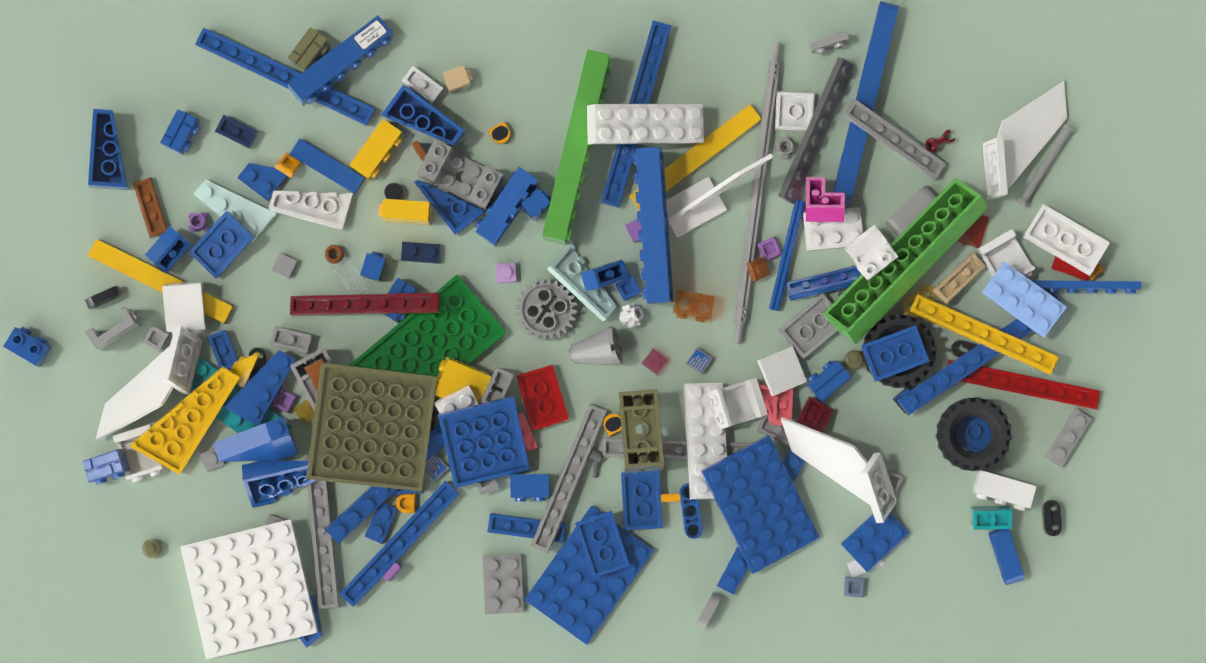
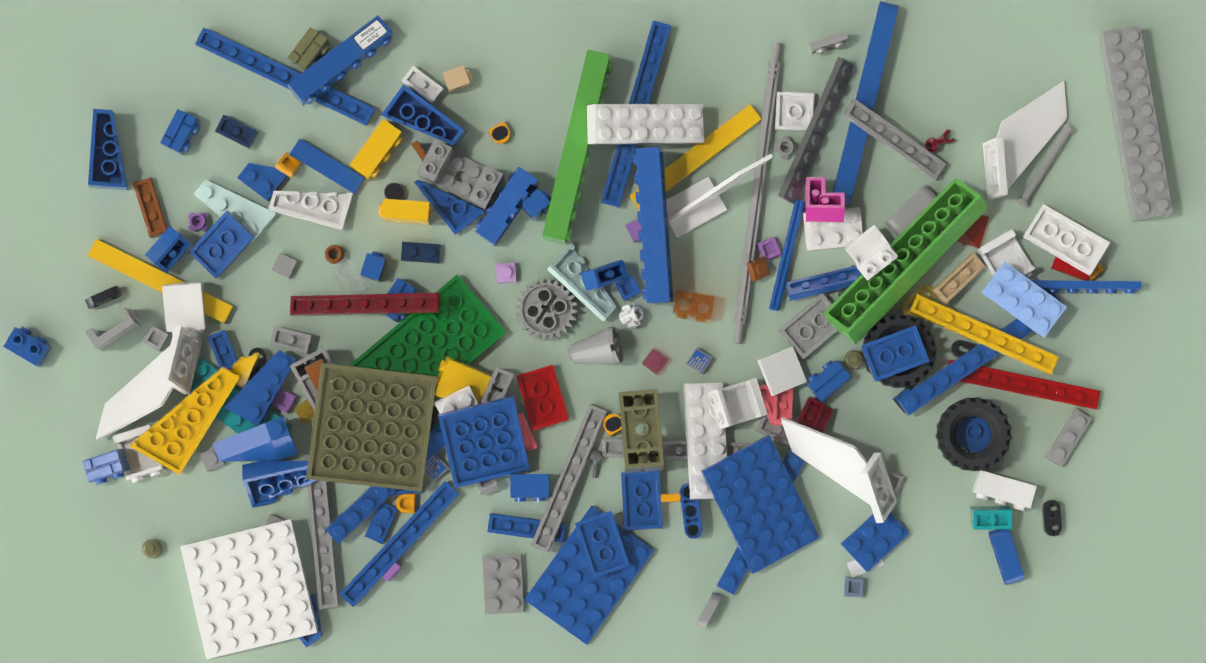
(1135, 123): none -> light grey brick

